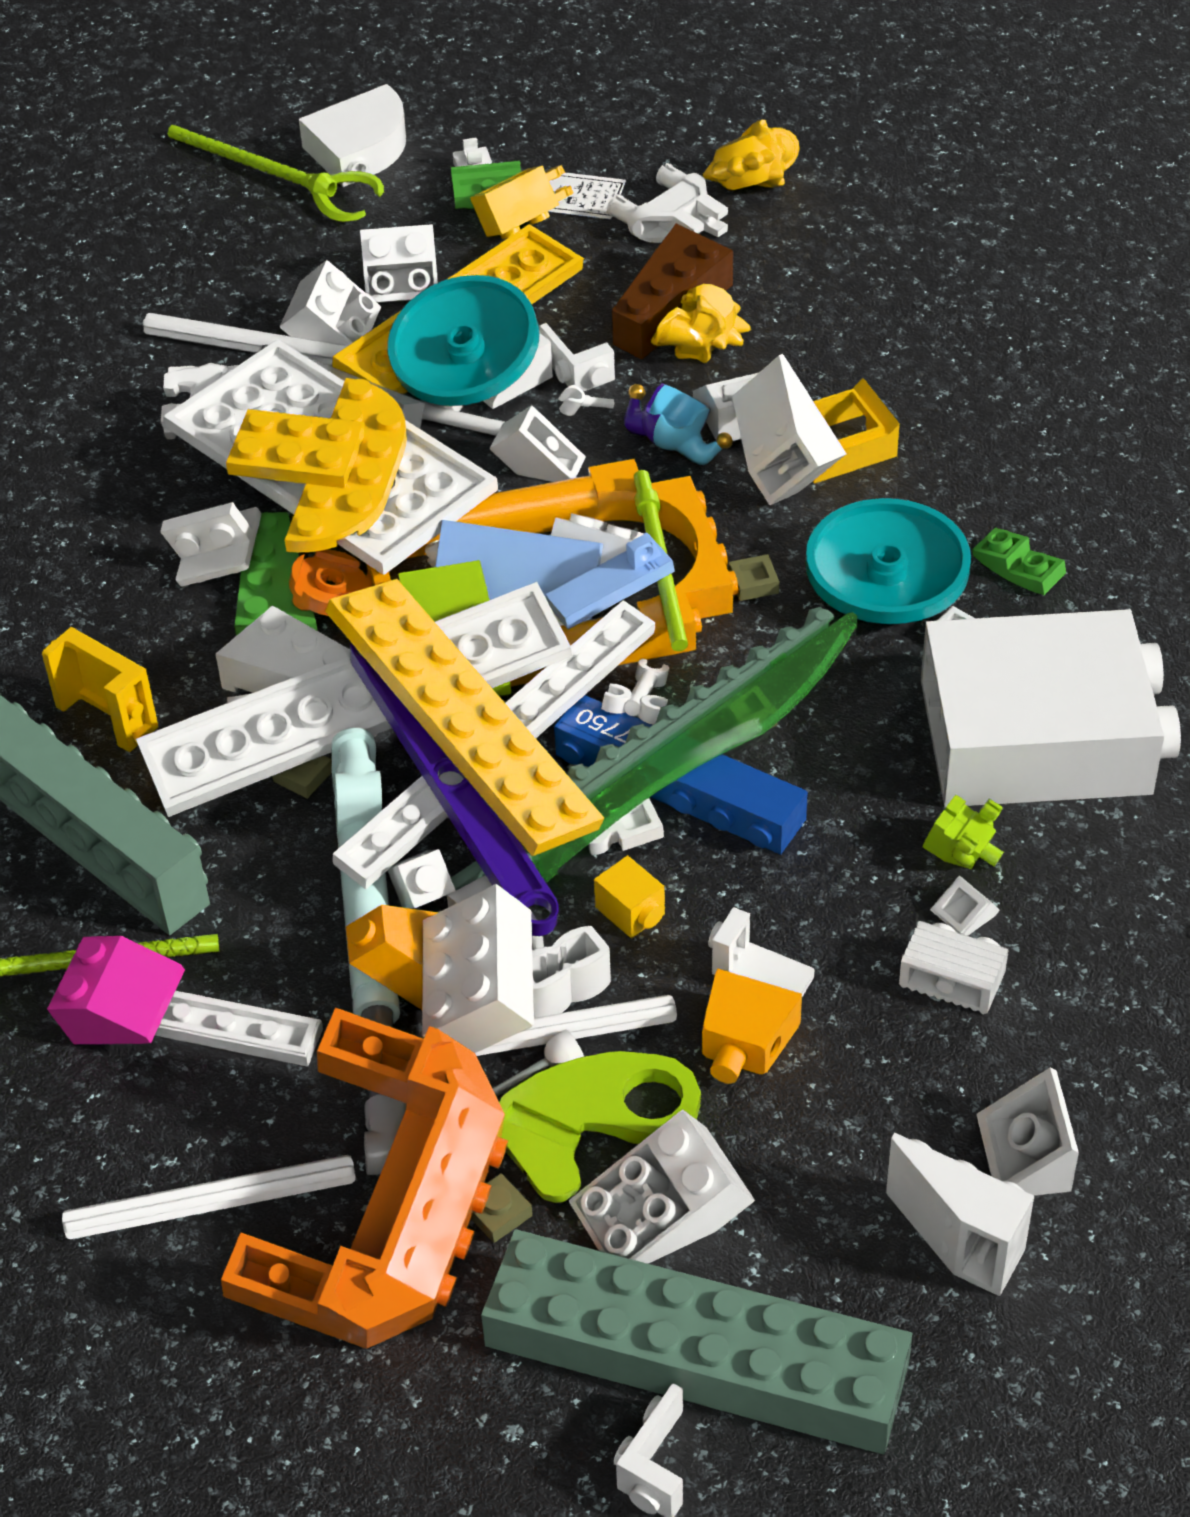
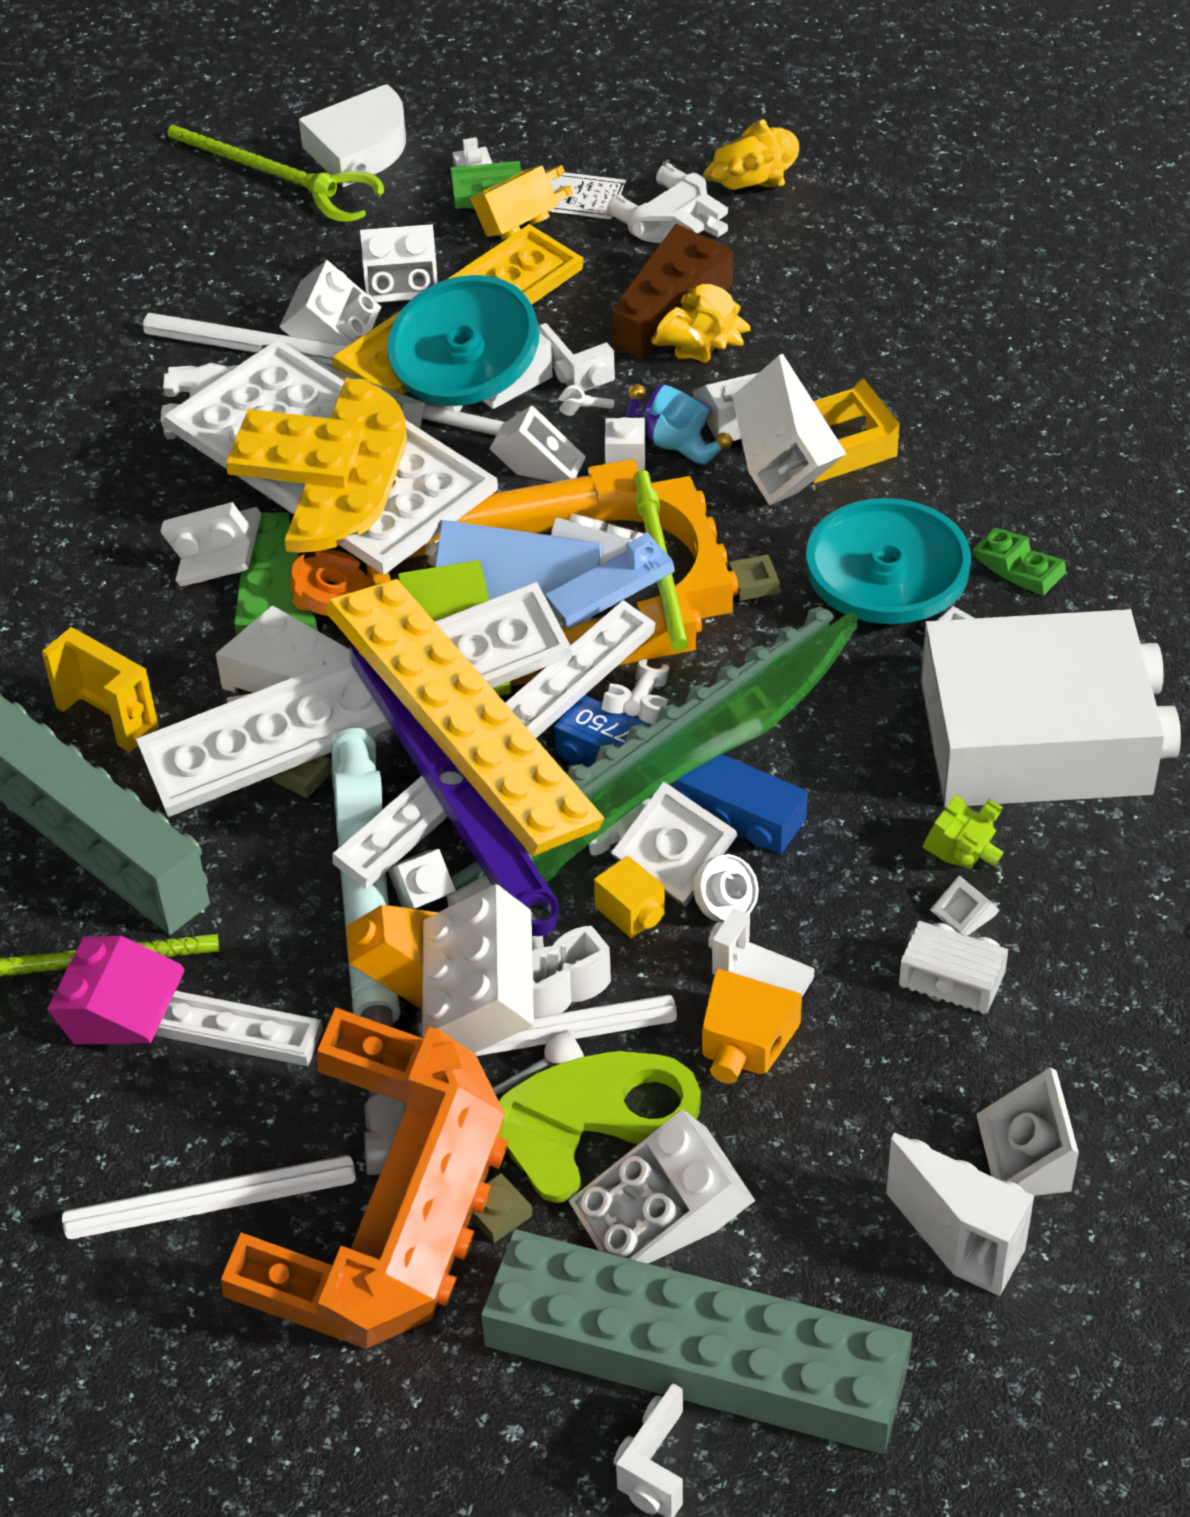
(625, 440): none -> white brick
(673, 841): none -> white tile
(725, 884): none -> white plate

